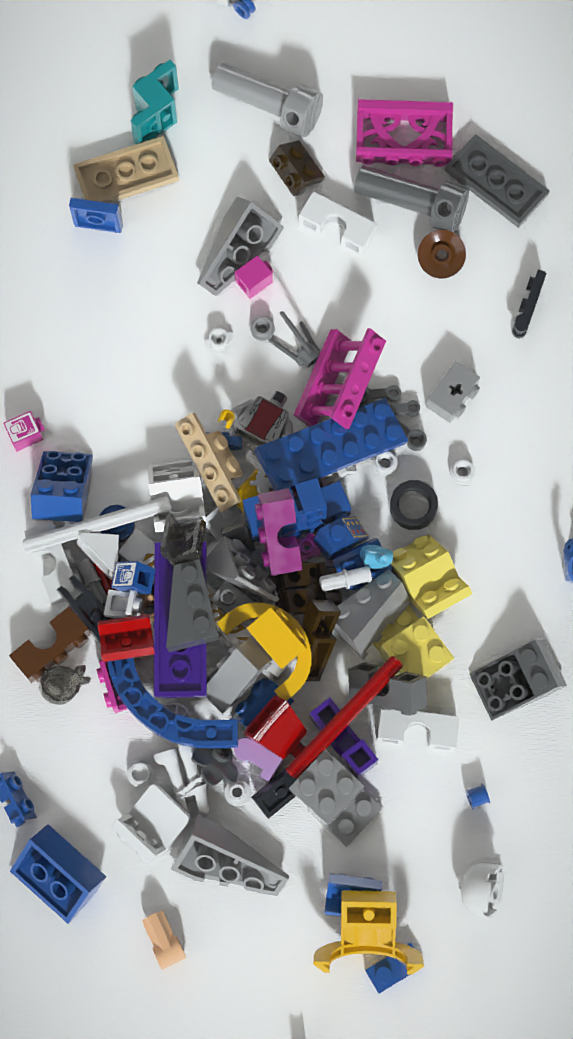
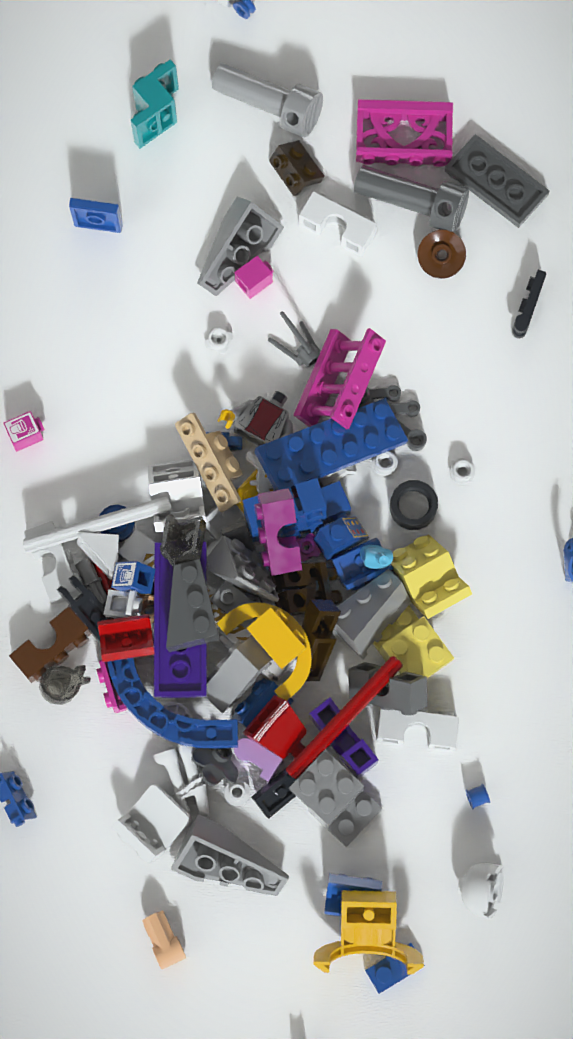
(57, 873): blue slope -> none
(61, 486): blue slope -> none
(126, 171): tan plate -> none
(140, 774): white plate -> none
(262, 322): light grey plate -> none
(345, 578): white axle -> none
(456, 379): light grey brick -> none
(518, 679): dark grey slope -> none

